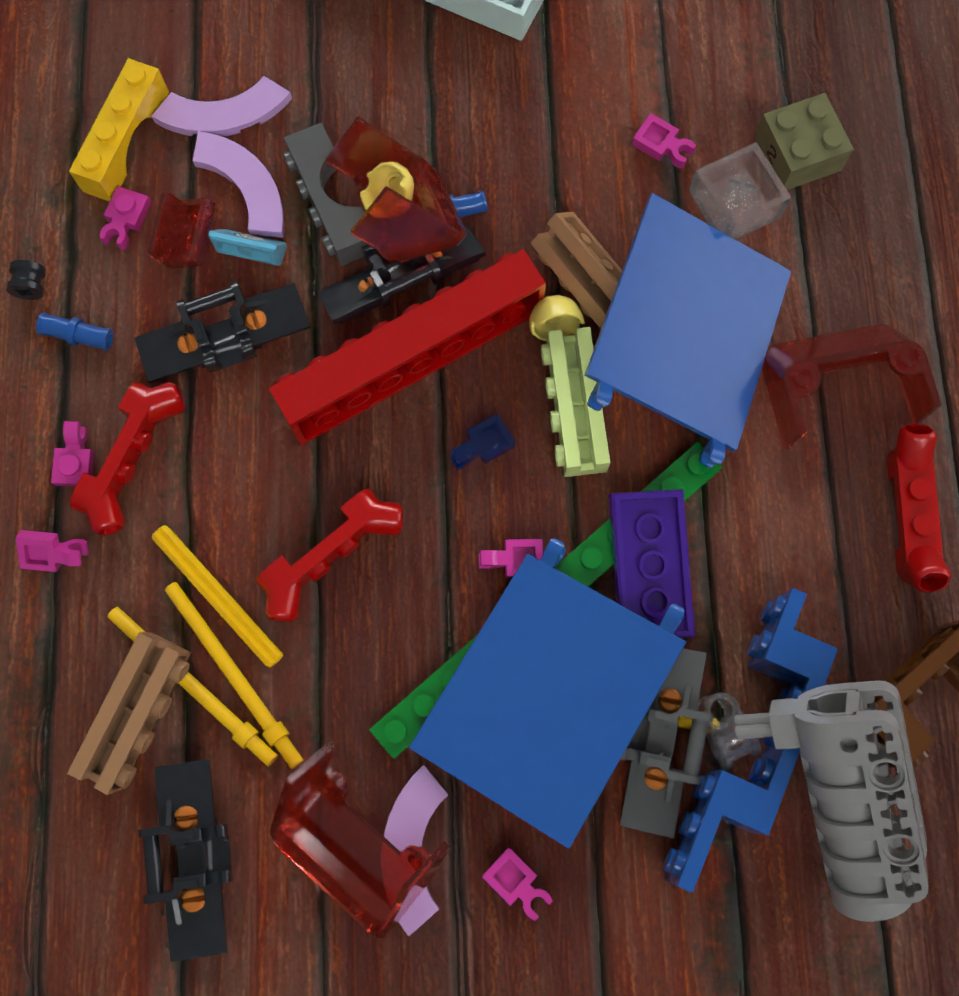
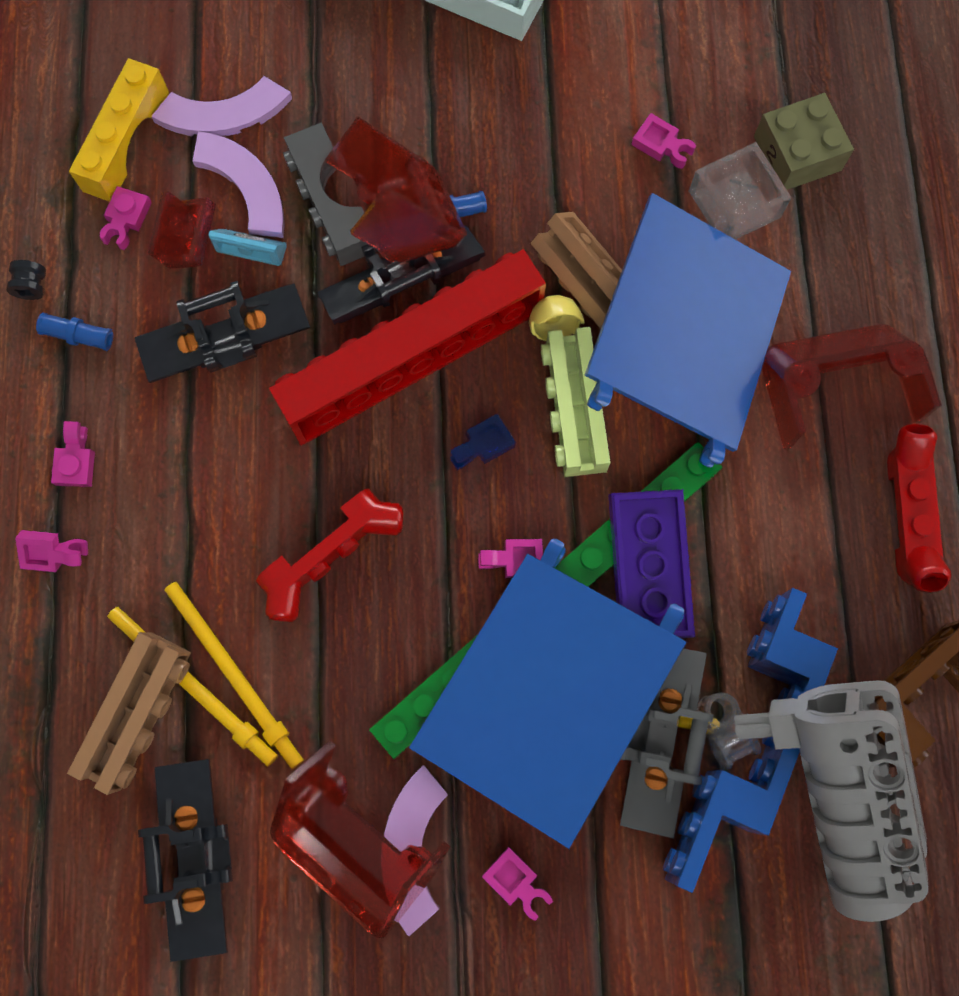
(100, 494): red plate -> none
(217, 596): yellow axle -> none
(390, 175): light yellow hair -> none

